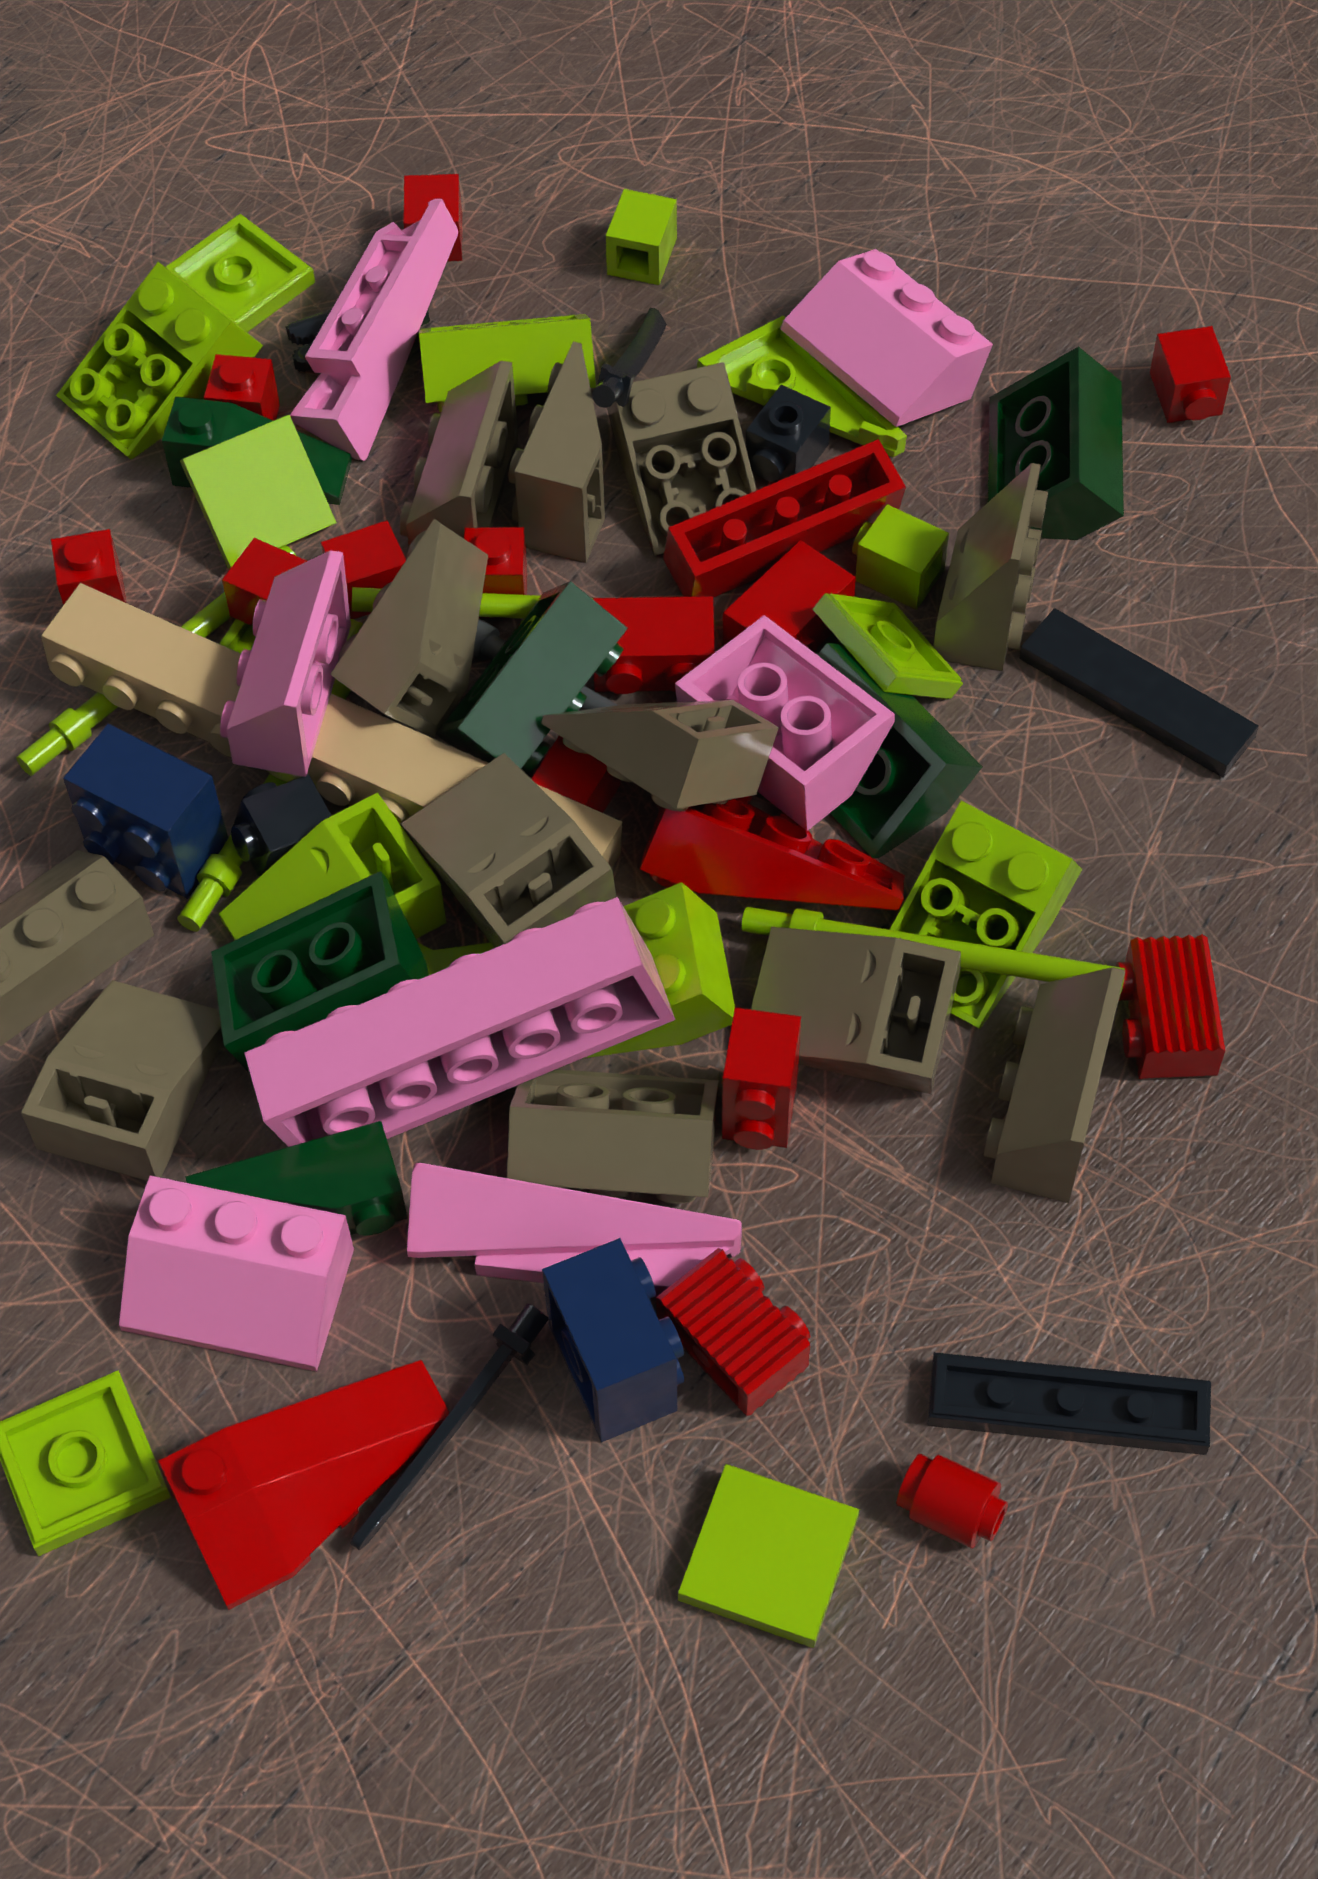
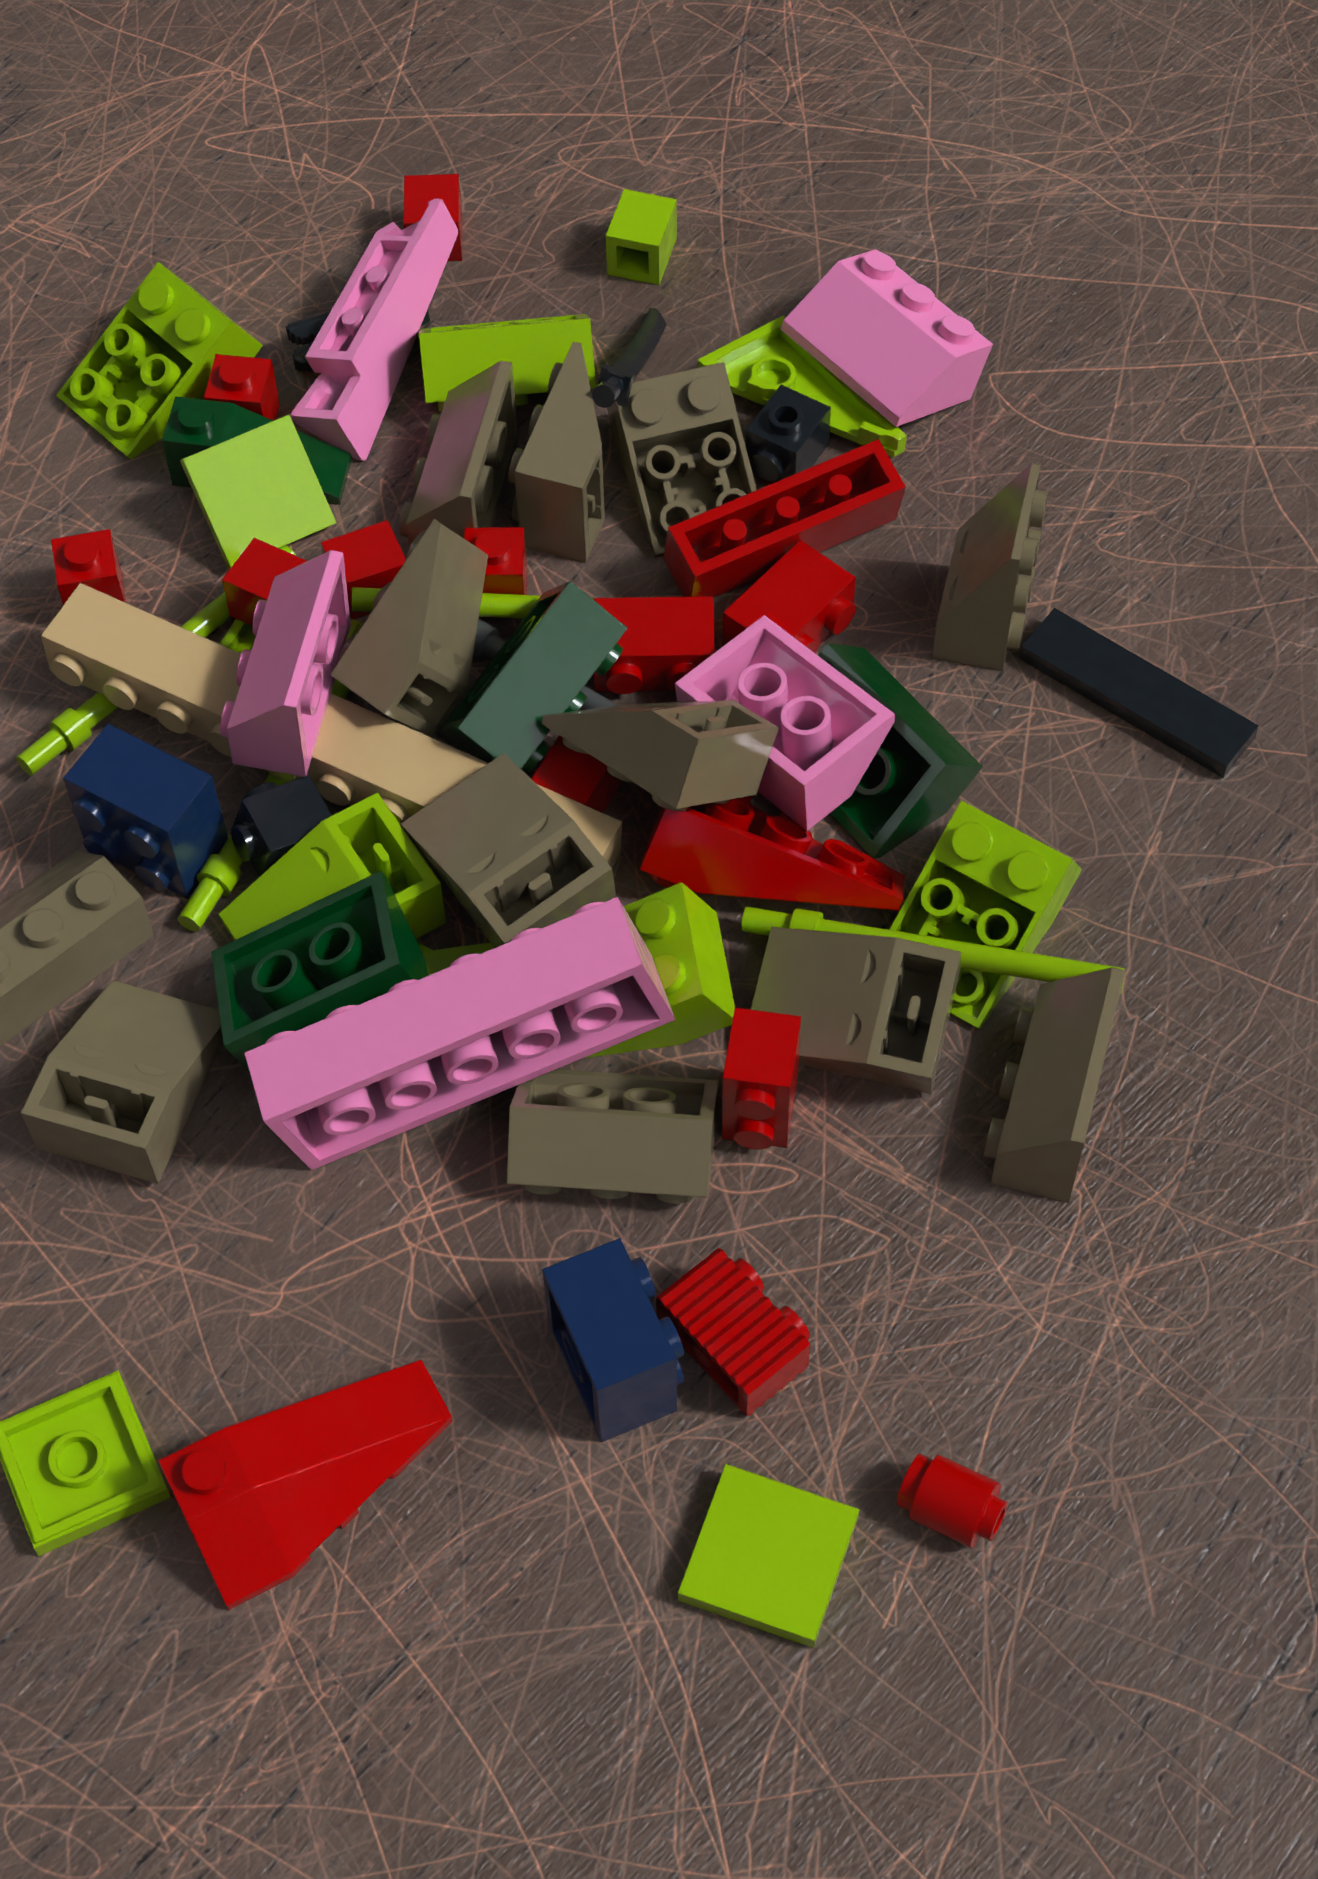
(234, 1273): bright pink slope -> none
(243, 272): lime tile -> none
(335, 1174): dark green slope -> none
(512, 1343): black sword -> none
(529, 1226): bright pink wedge -> none
(888, 646): lime tile -> none
(900, 556): lime brick -> none
(1070, 1403): black tile -> none
(1071, 426): dark green slope -> none
(1172, 1008): red brick -> none
(1190, 374): red brick -> none

